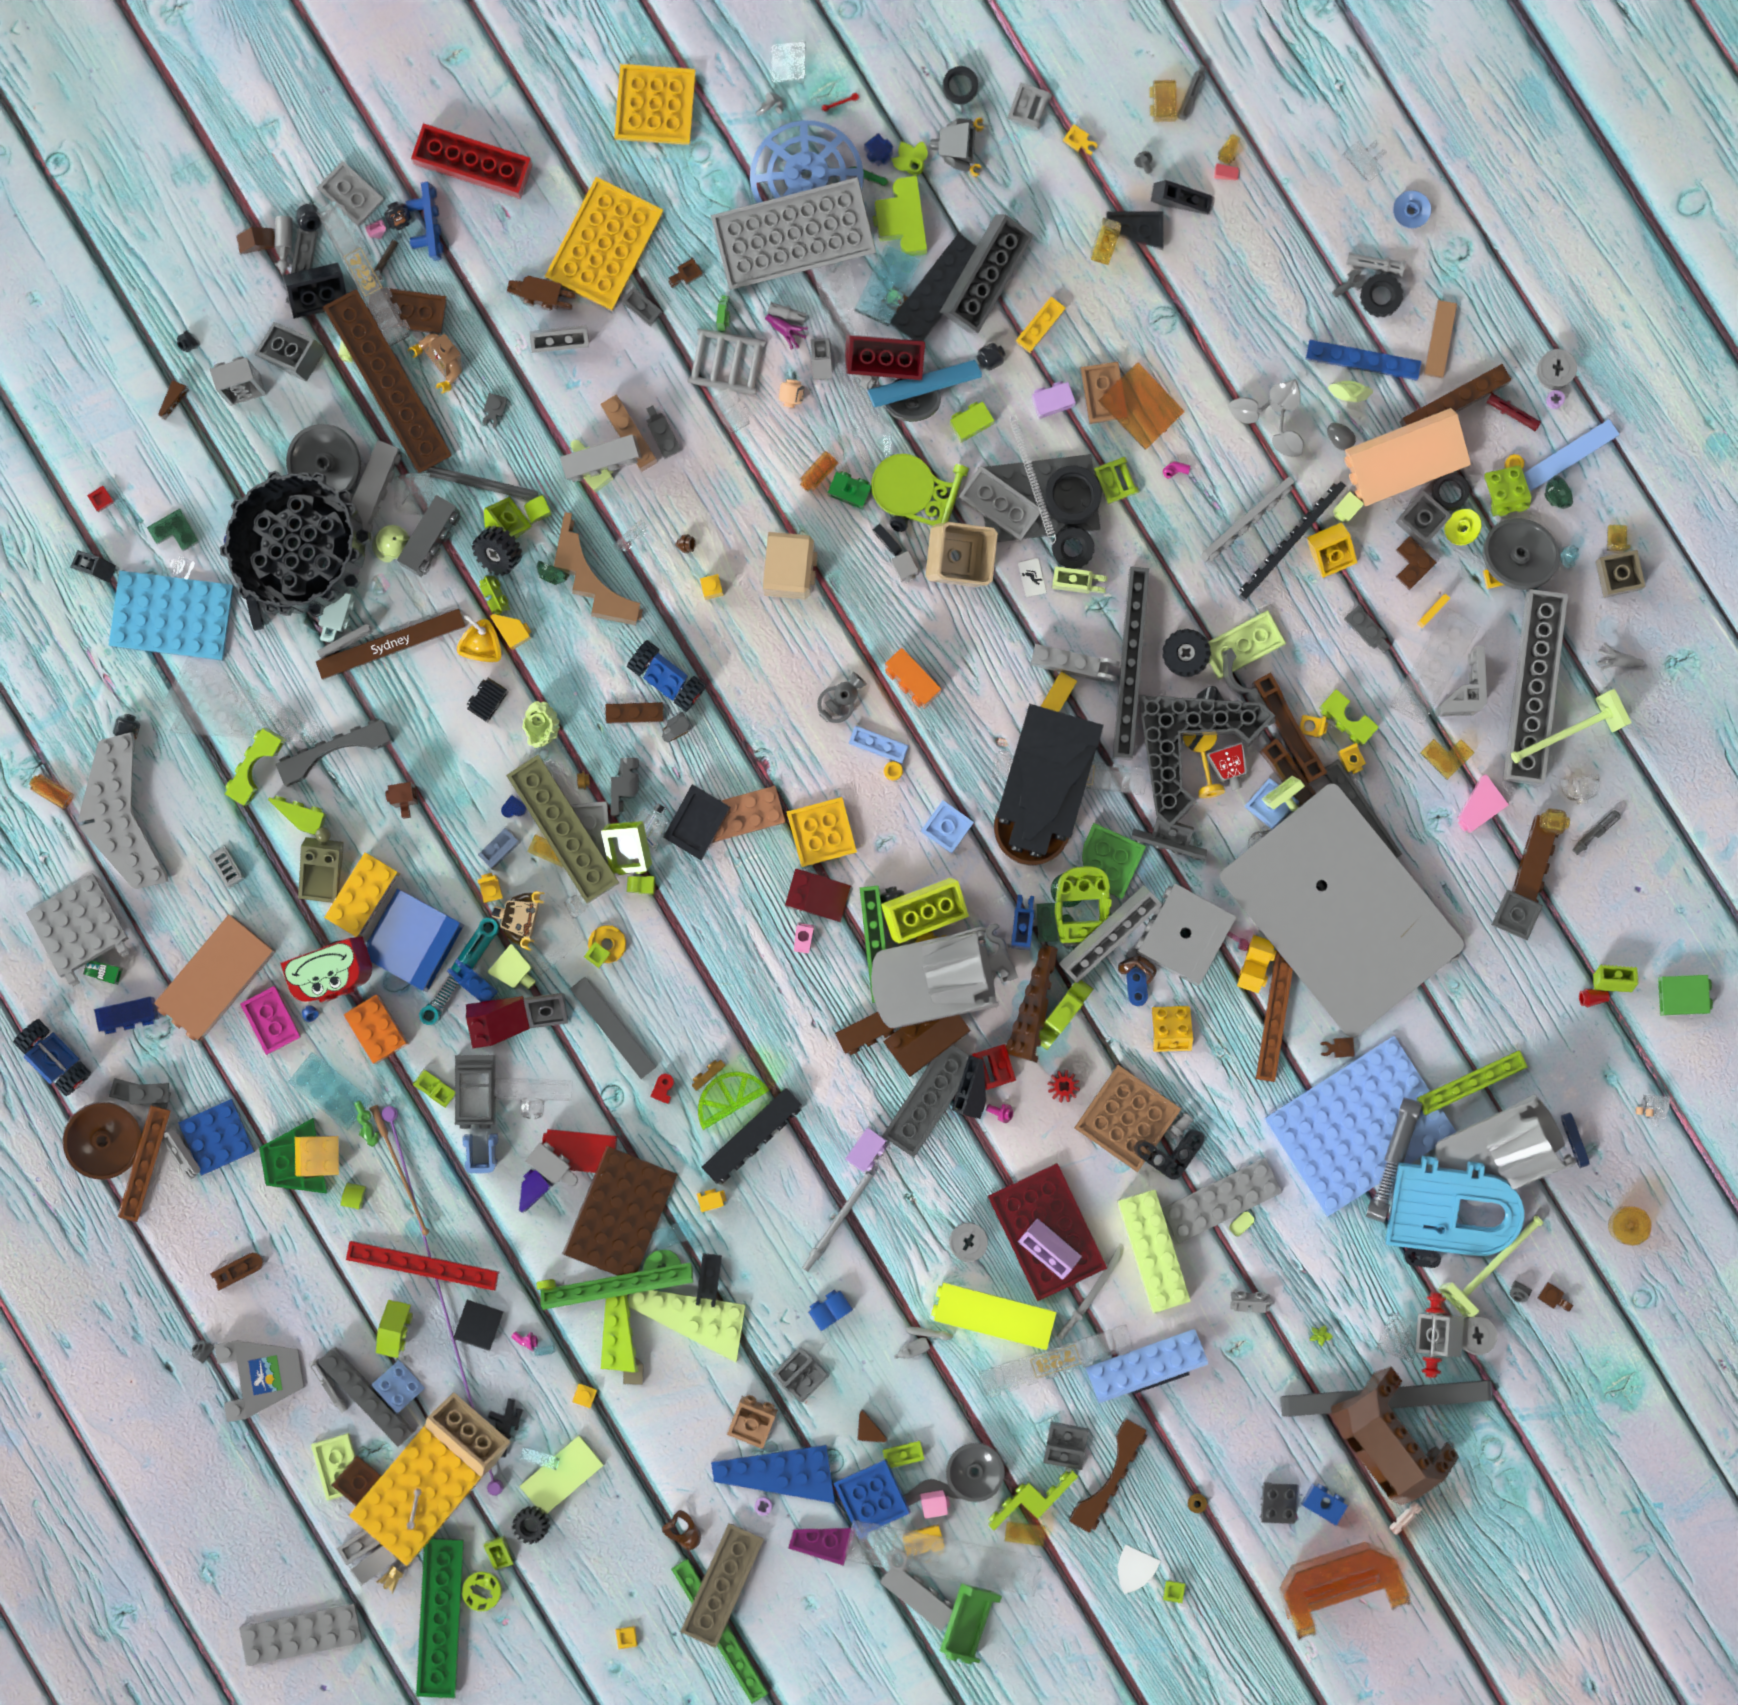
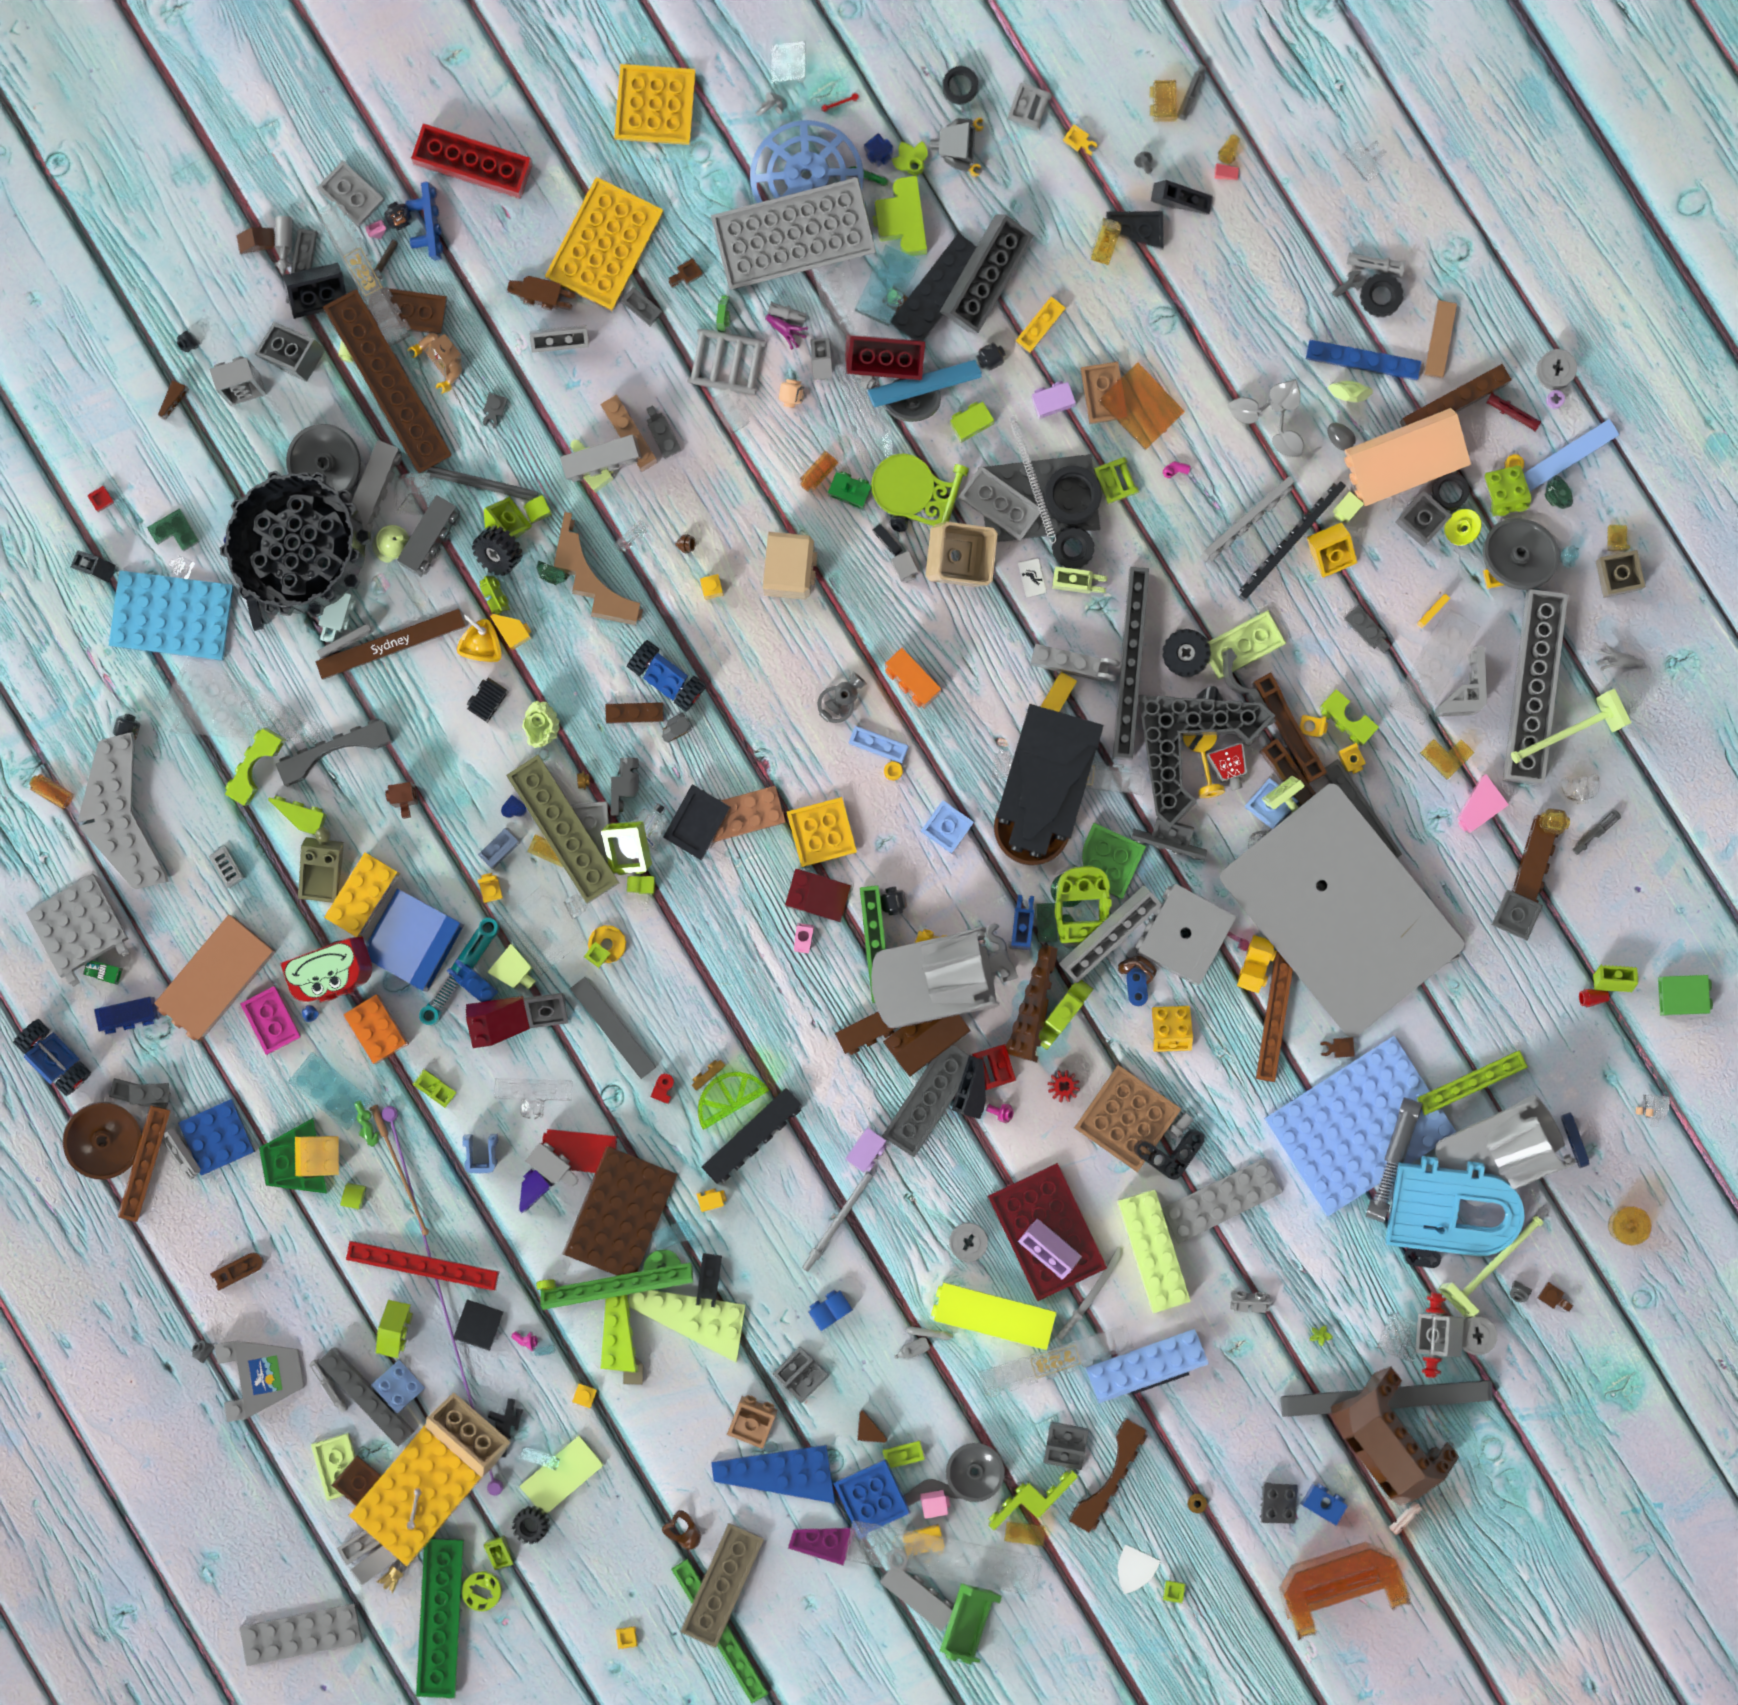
(308, 217): black head -> none
(474, 1091): door -> none
(519, 917): torso -> none
(768, 1508): lavender bush -> none
(925, 910): neon yellow brick -> none
(1241, 1224): yellowish green piece -> none
(1415, 201): medium blue dish -> none
(1419, 562): reddish brown plate -> none

